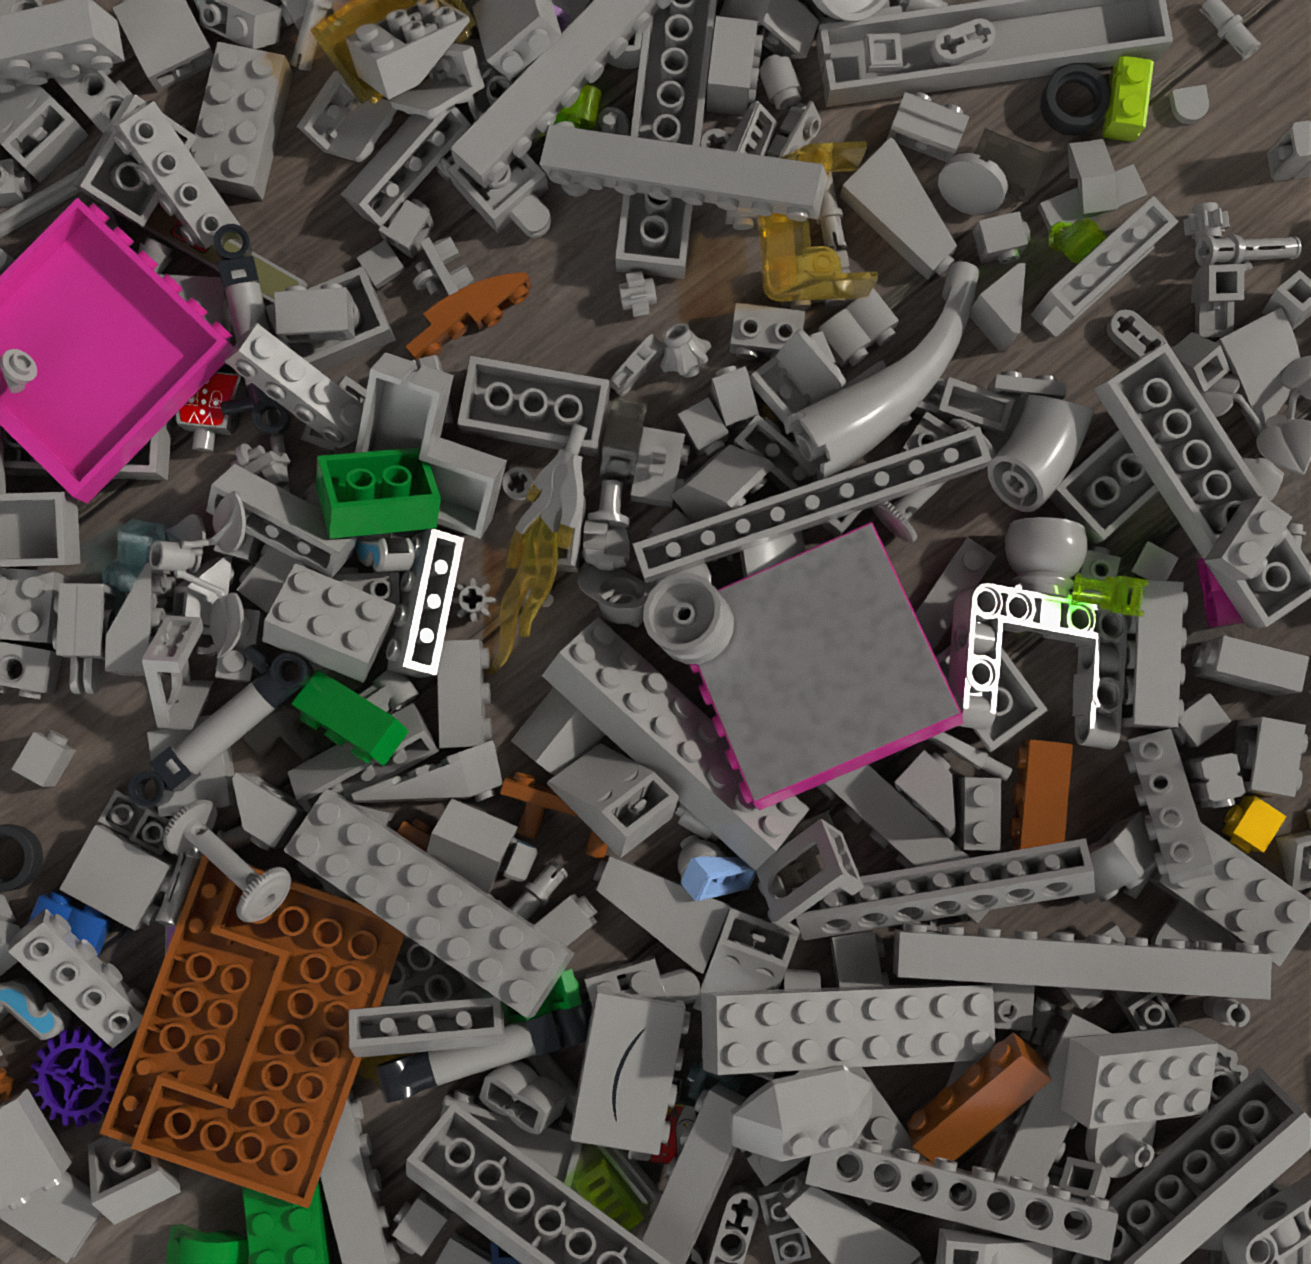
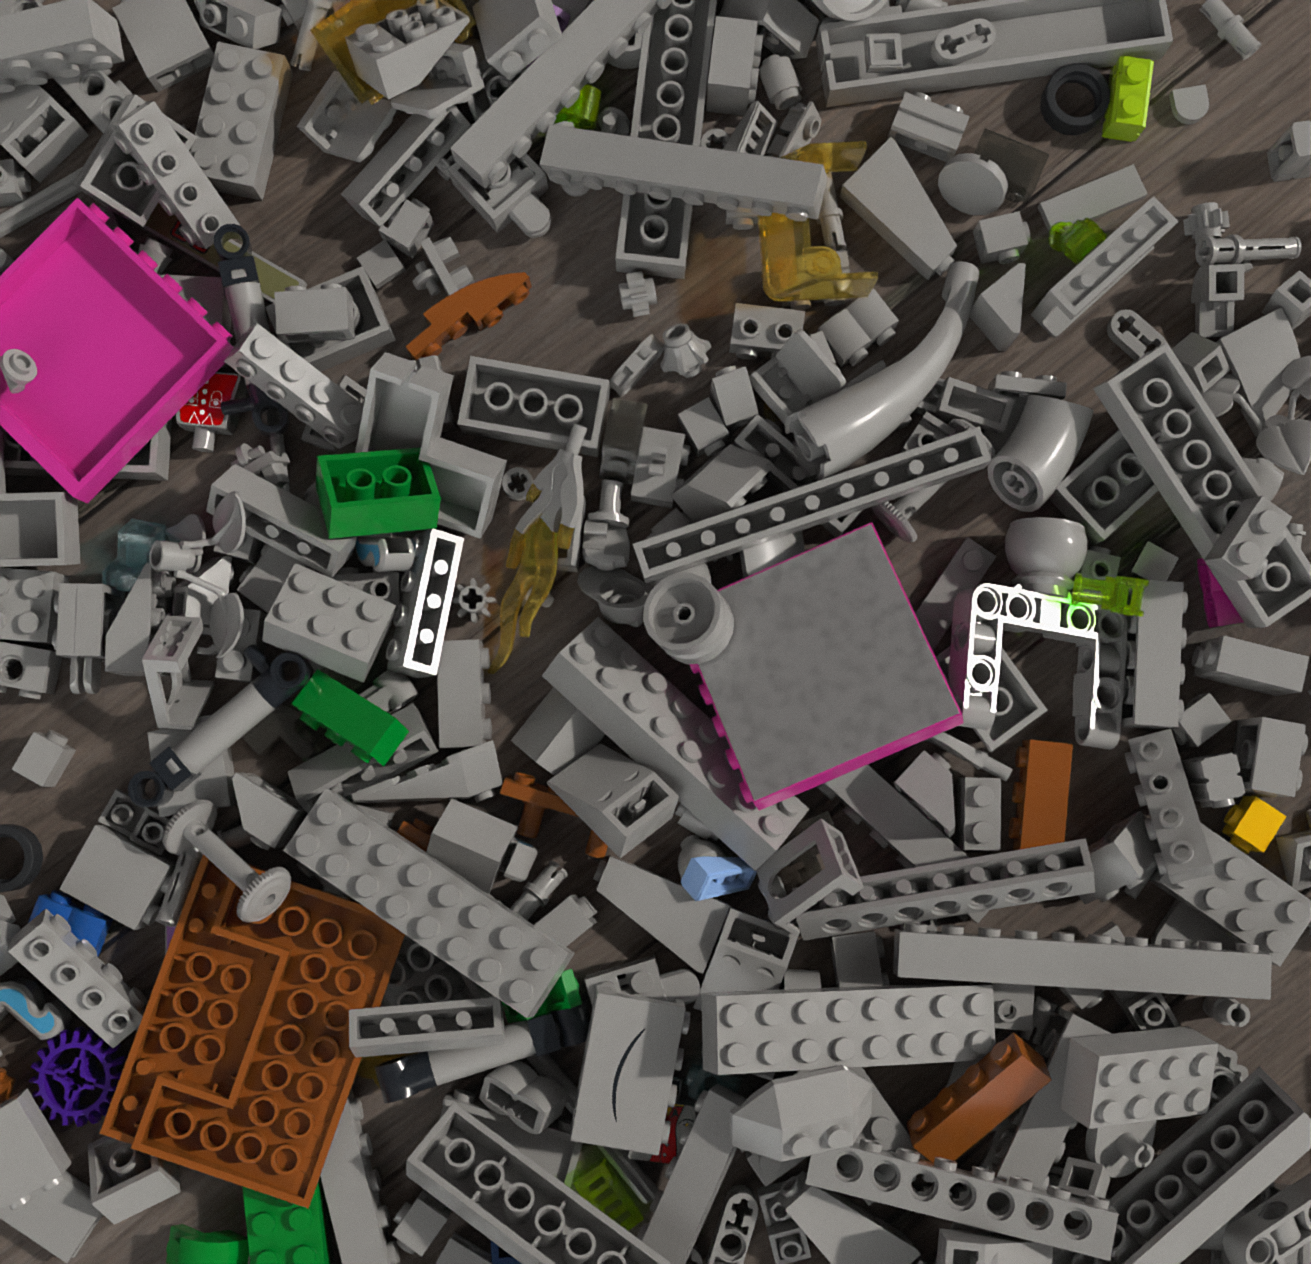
(1095, 175): light grey slope -> none

